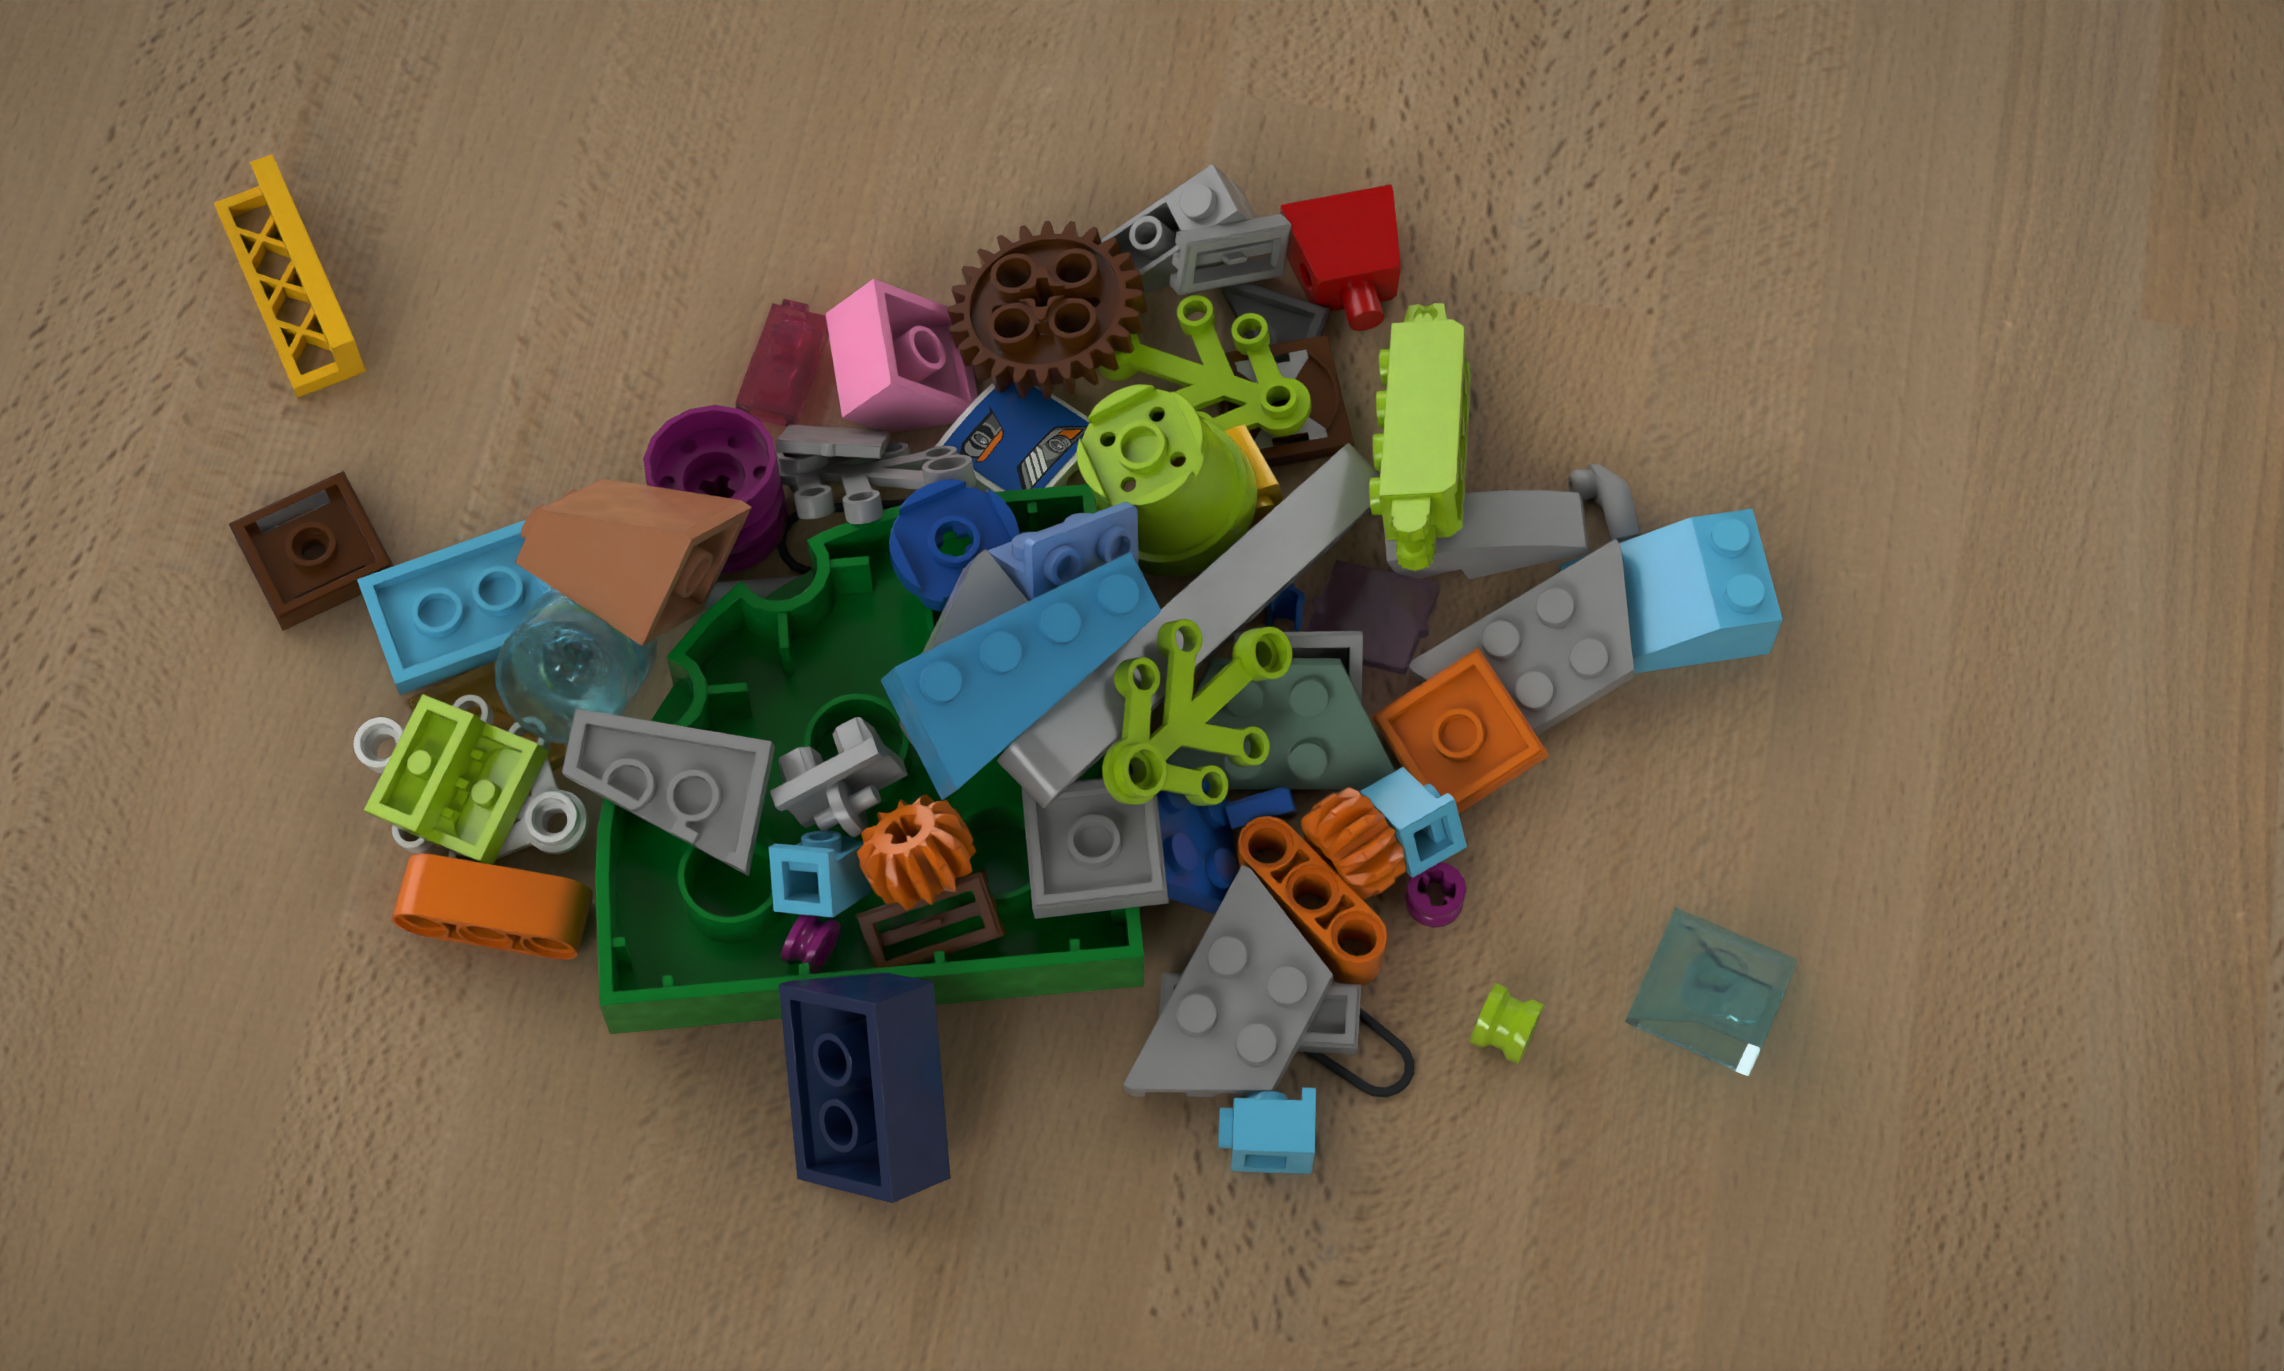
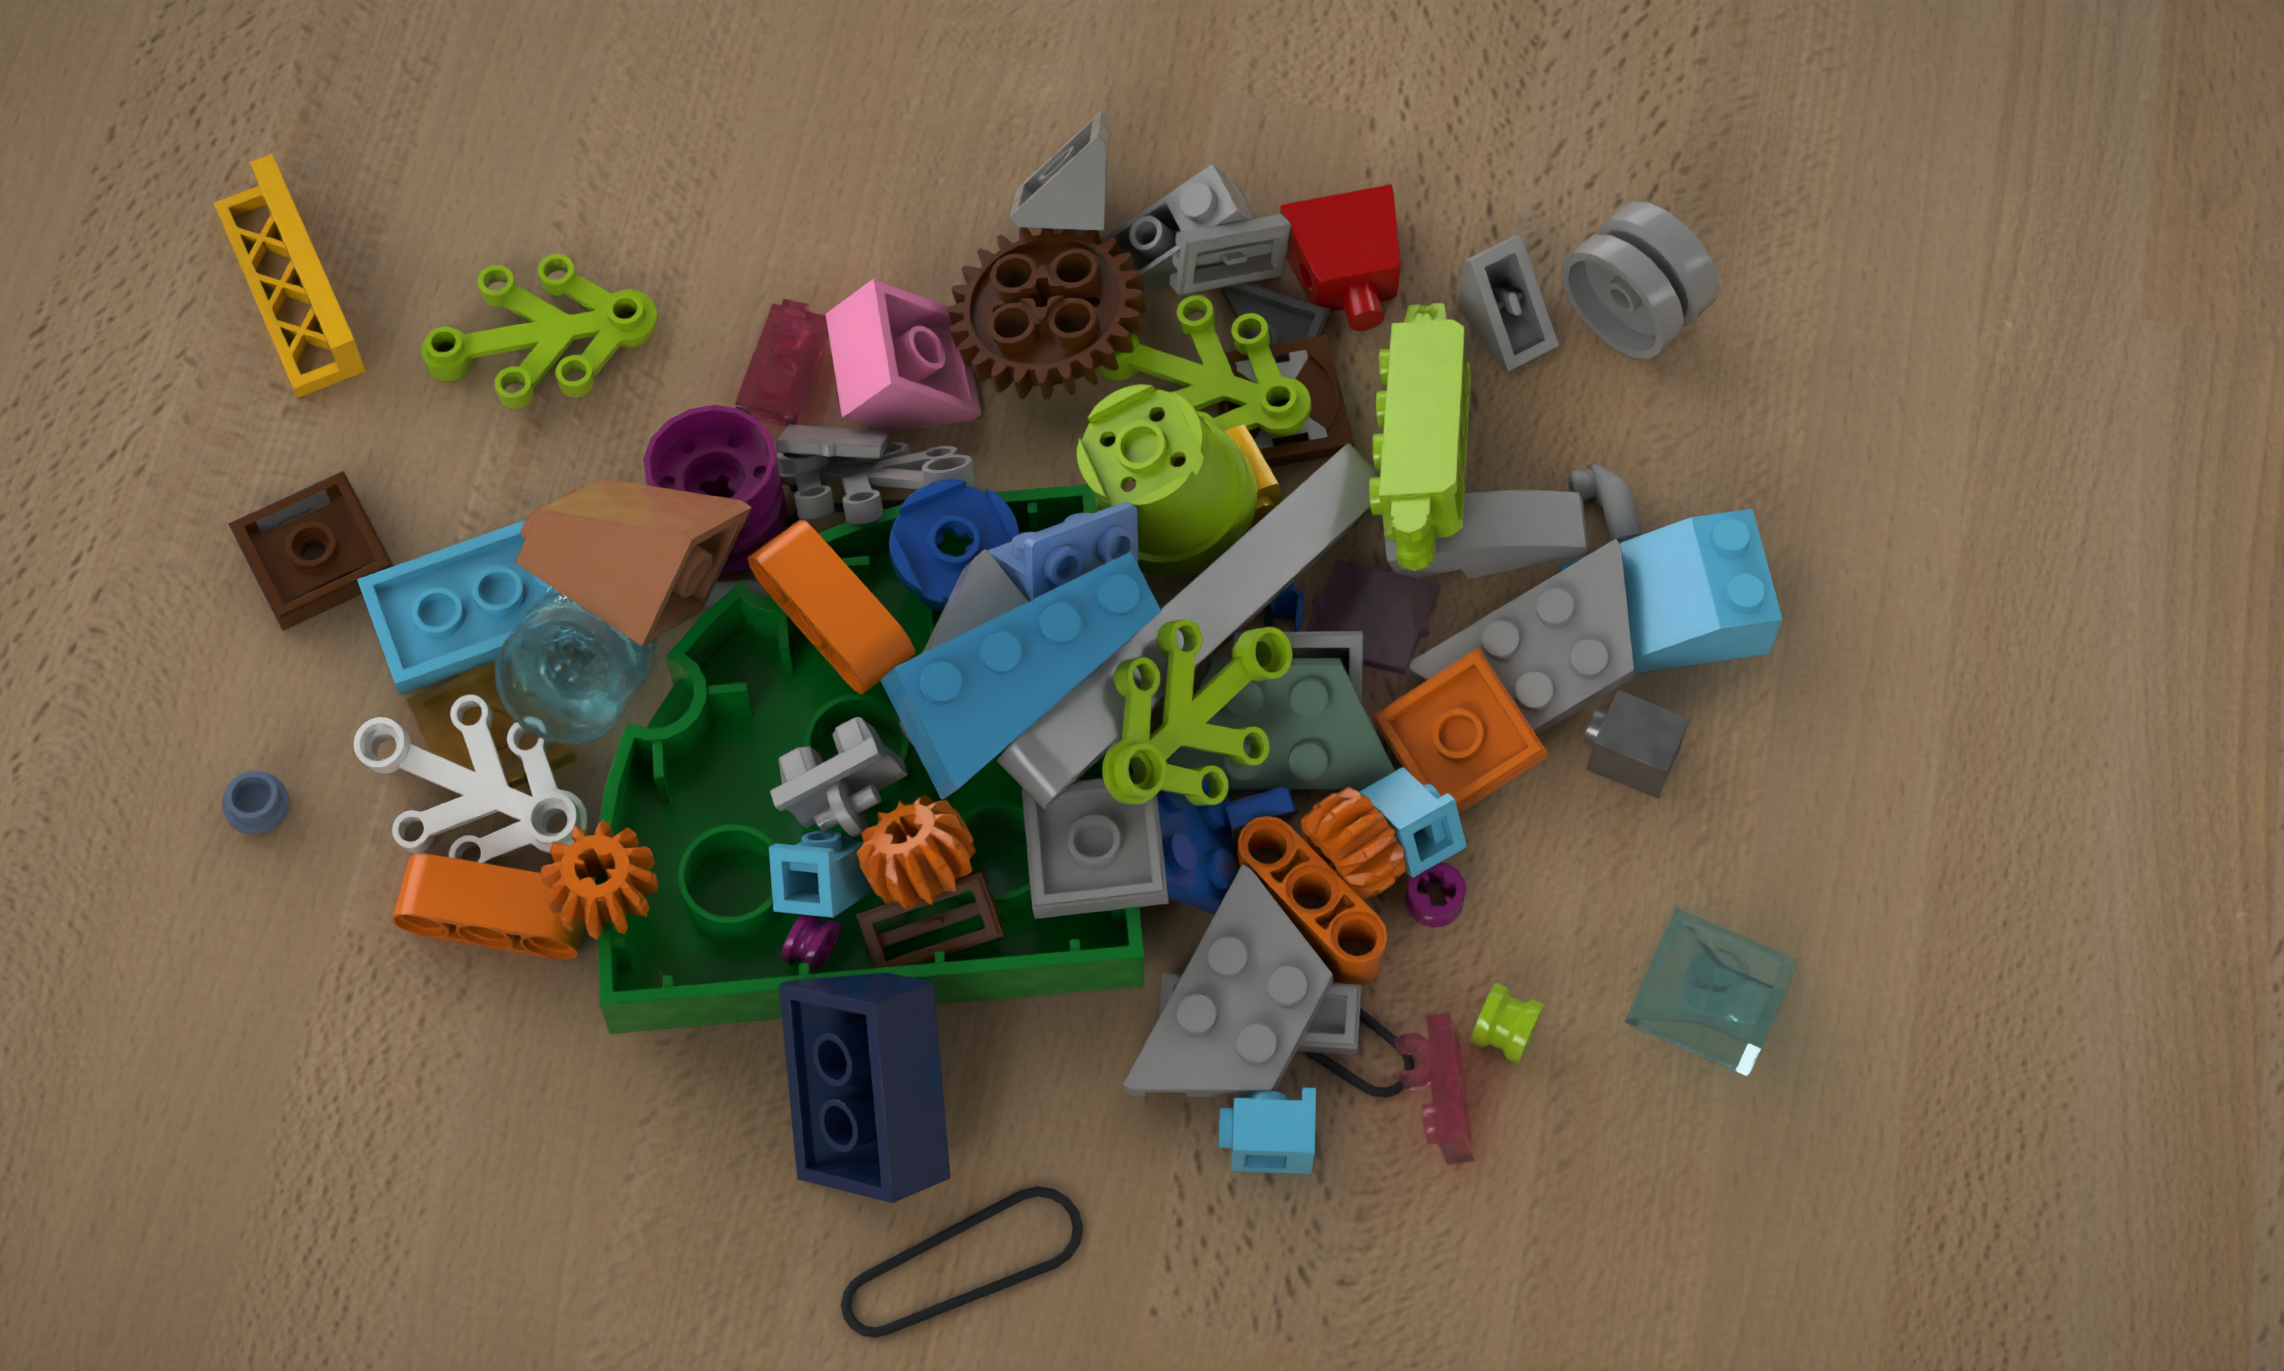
(255, 802): none -> sand blue plate
(456, 781): lime slope -> none
(548, 332): none -> lime plant
(577, 895): none -> orange gear
(676, 777): light grey wing -> none
(831, 606): none -> orange beam
(975, 1294): none -> black piece
(1018, 439): slope -> none
(1070, 185): none -> light grey slope
(1447, 1118): none -> clear pink plate
(1506, 304): none -> light grey slope
(1635, 742): none -> flat silver brick
(1640, 279): none -> light grey wheel

